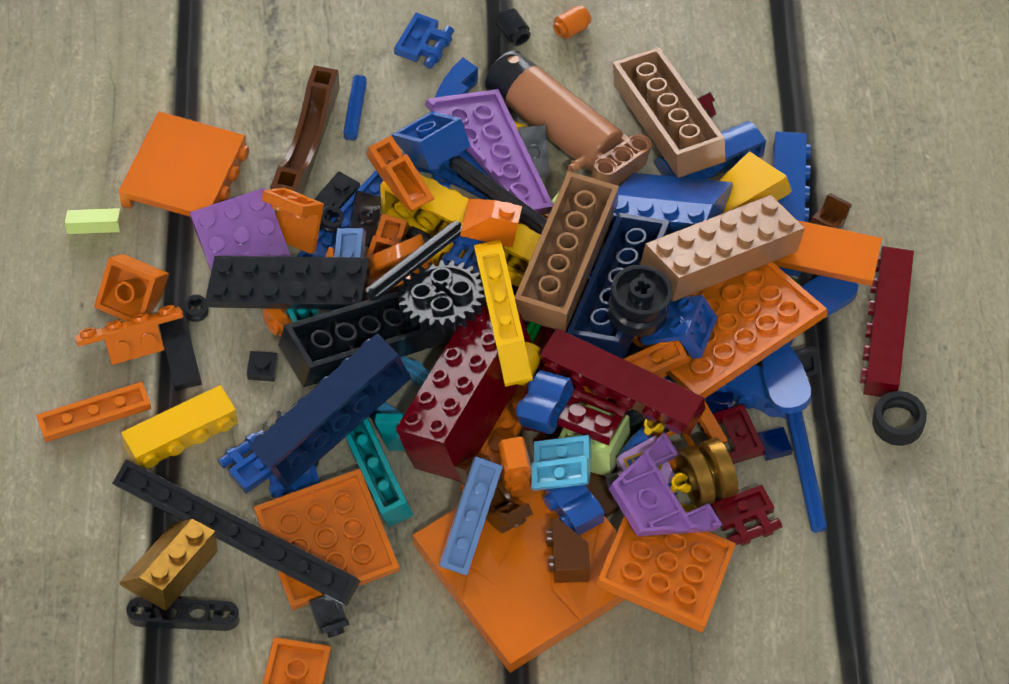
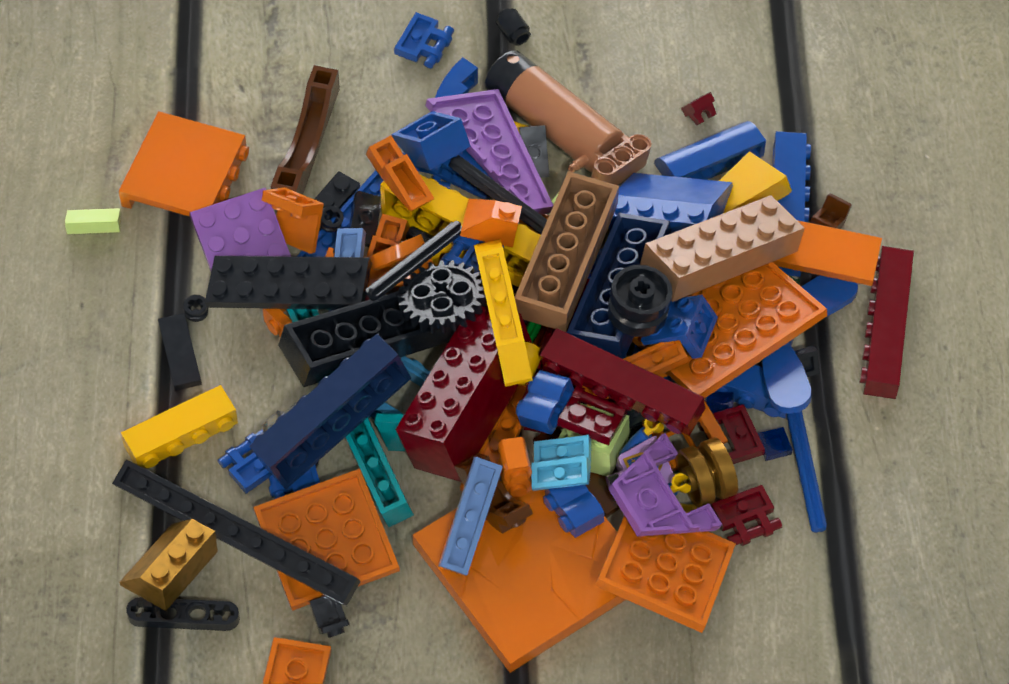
(93, 411): orange plate -> none
(130, 287): orange slope -> none
(133, 337): orange bracket -> none
(262, 366): black plate -> none
(355, 107): blue axle -> none
(570, 554): reddish brown slope -> none
(572, 22): orange brick -> none
(669, 112): medium nougat brick -> none
(900, 400): black tyre -> none

